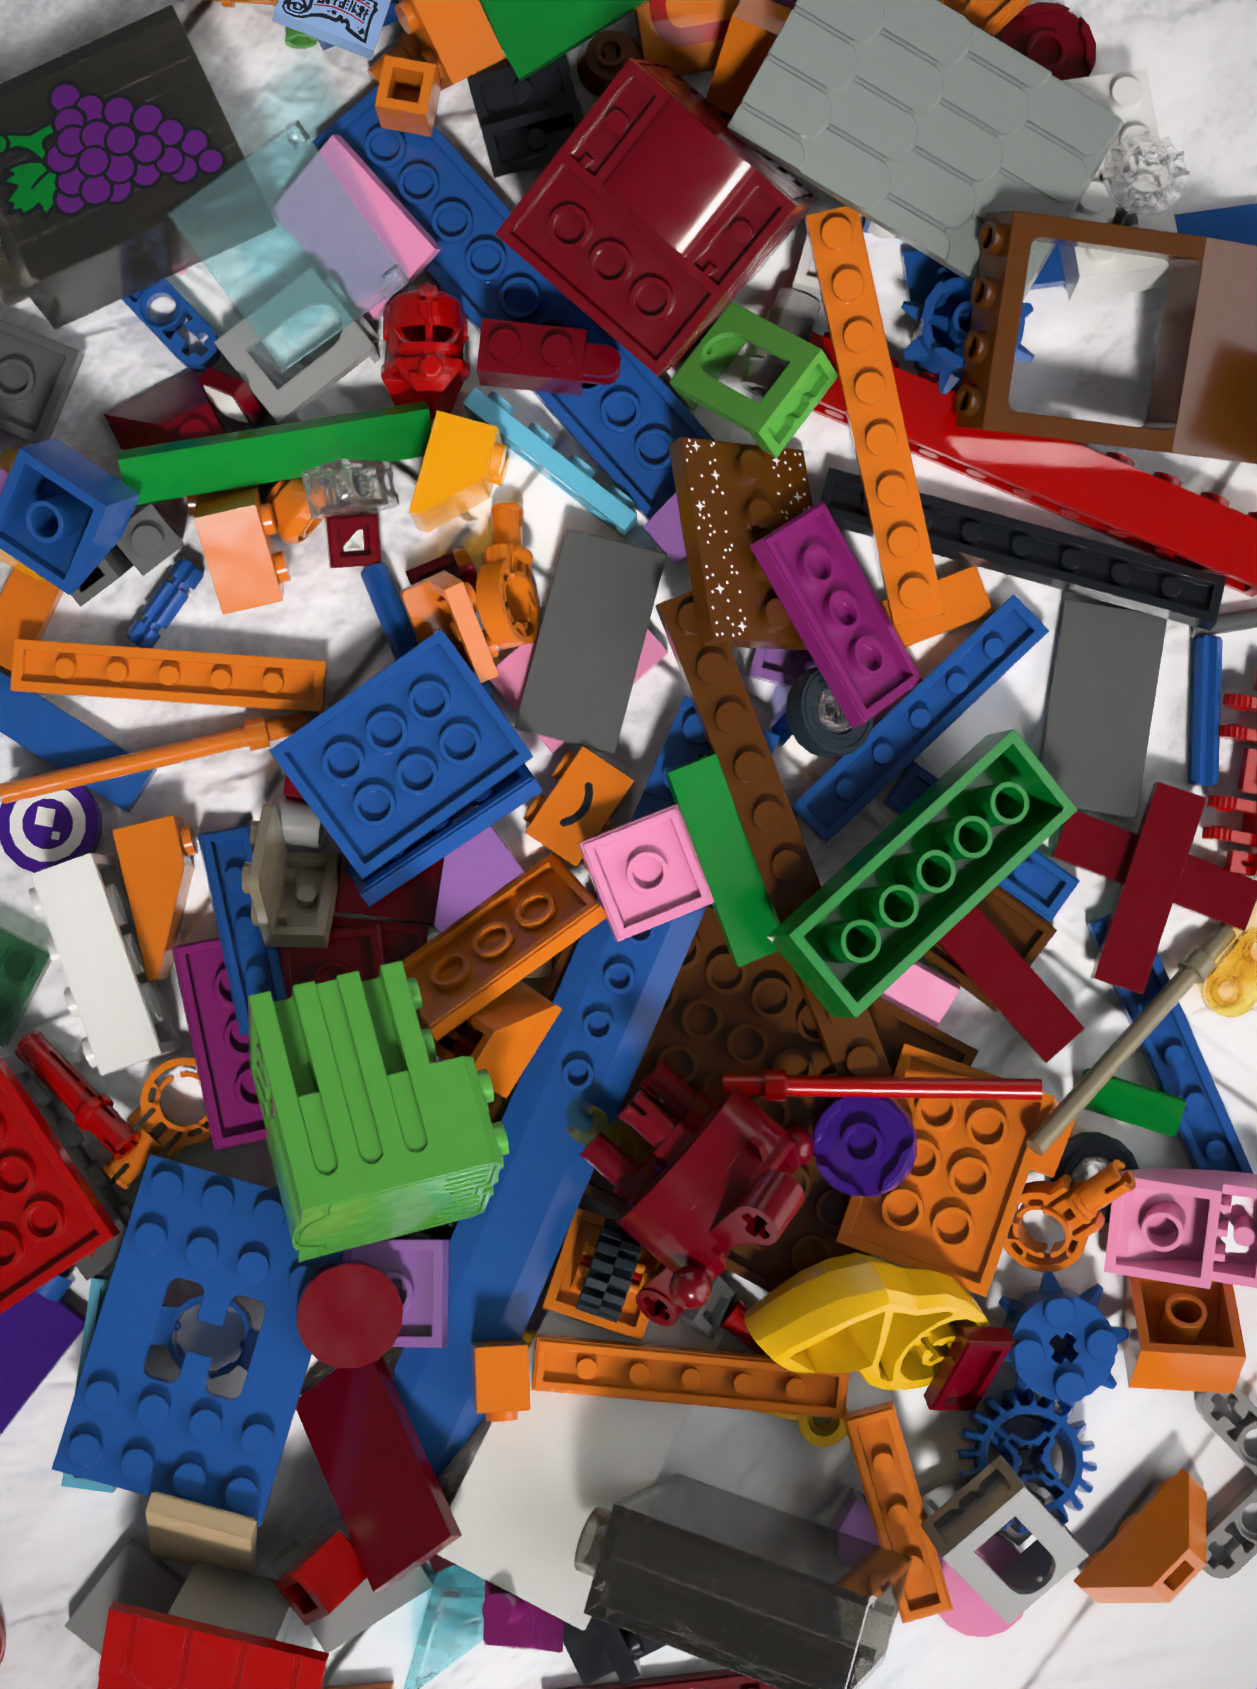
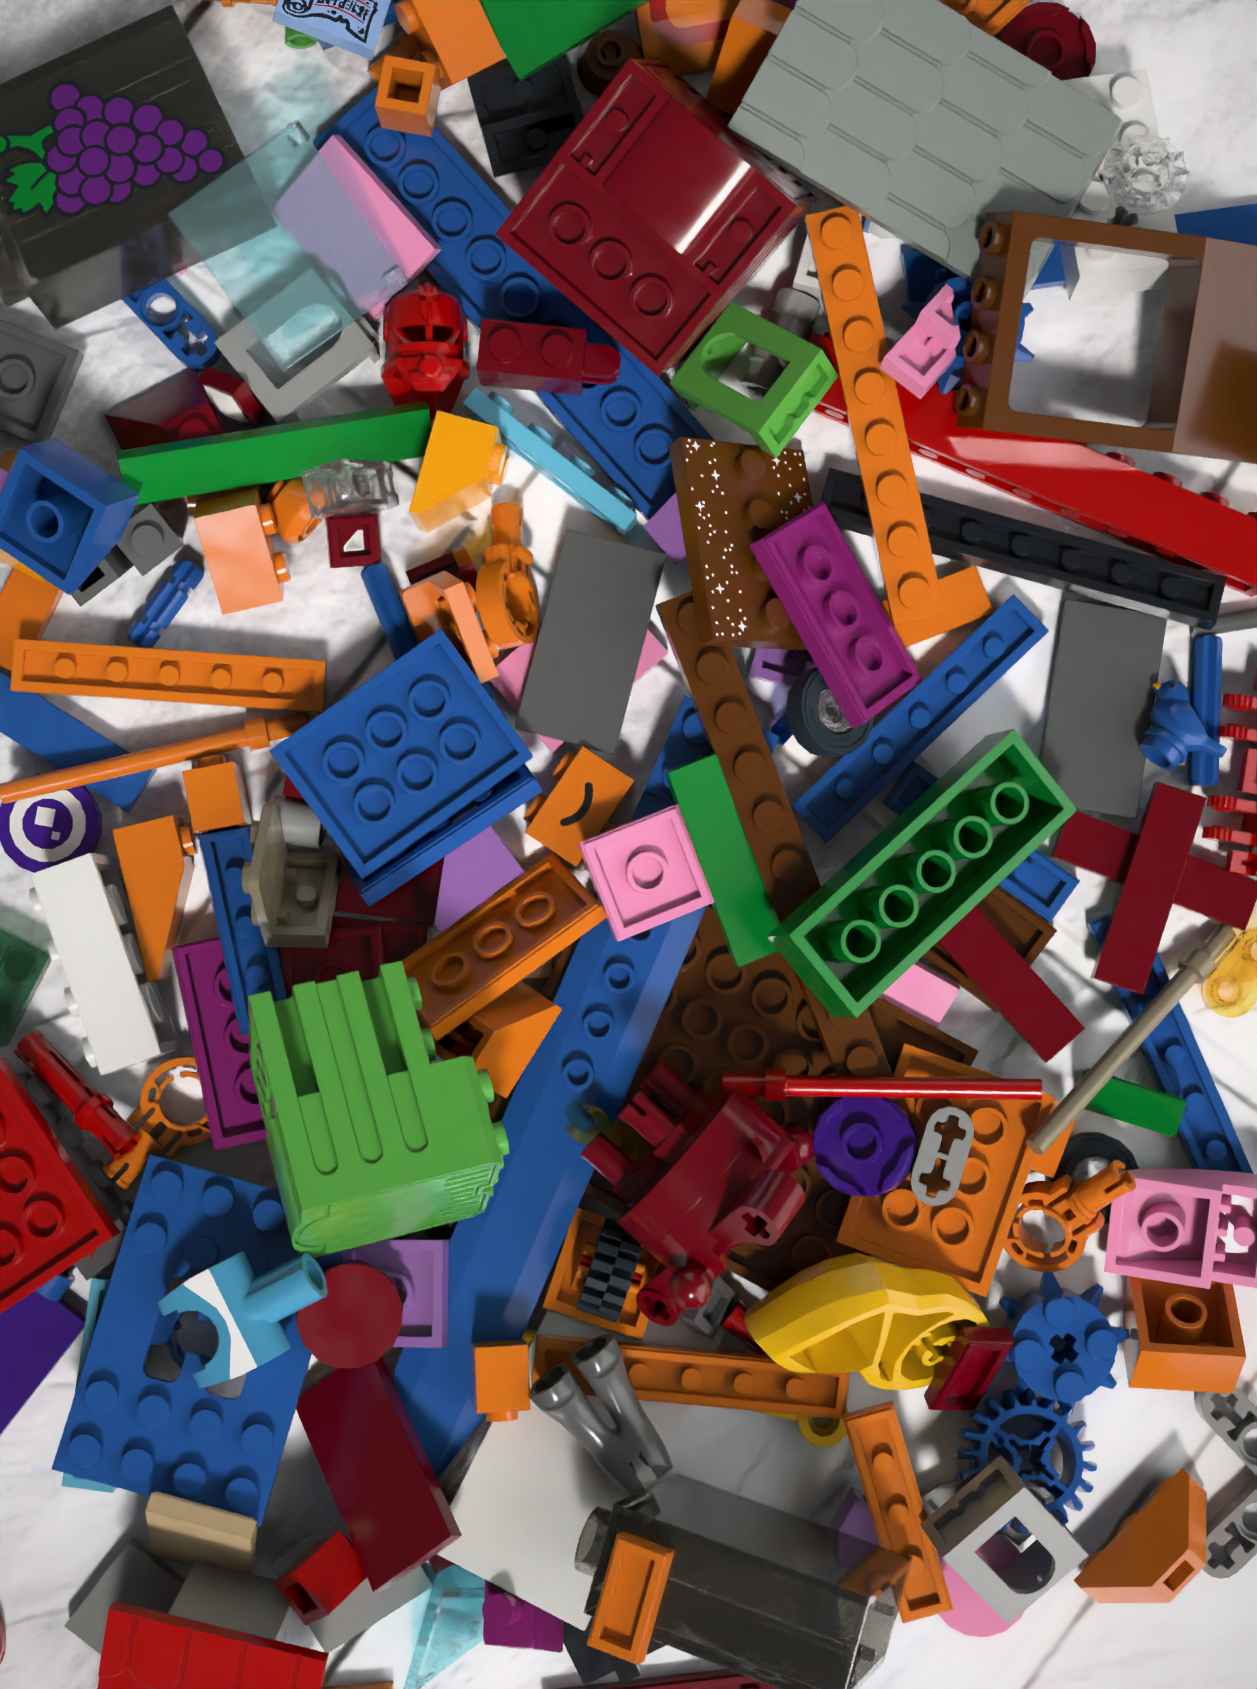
(216, 795): none -> orange brick
(247, 1310): none -> dark azure connector
(563, 1400): none -> dark grey piece
(630, 1597): none -> orange tile
(926, 347): none -> bright pink slope
(930, 1151): none -> light grey beam
(1175, 728): none -> blue animal

